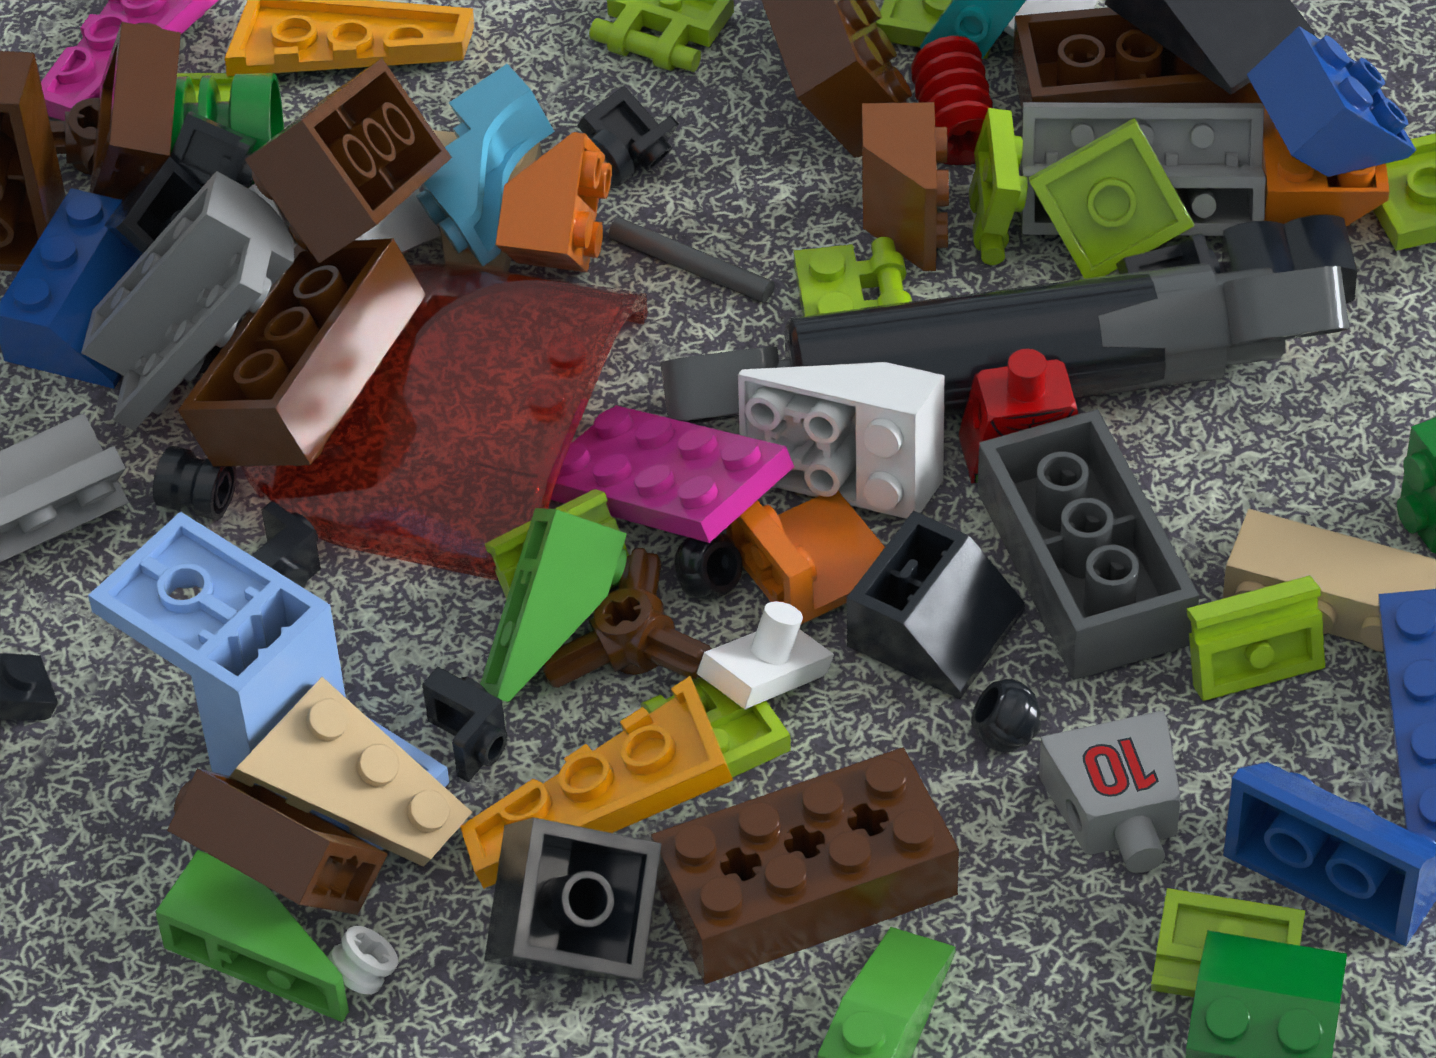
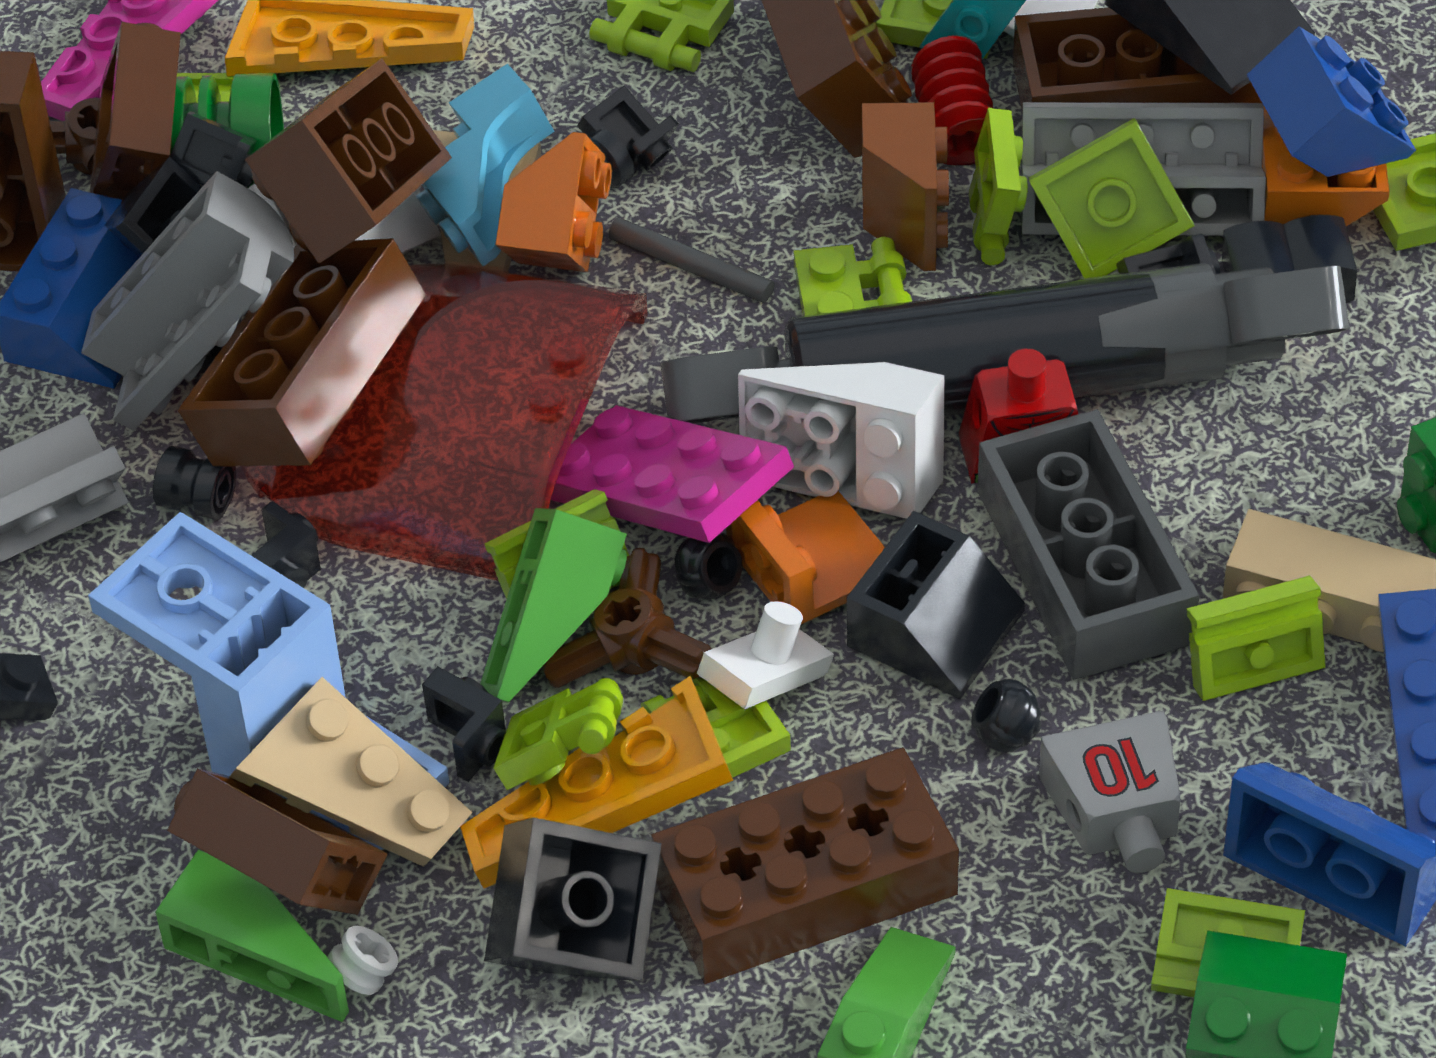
(545, 732): none -> lime plate

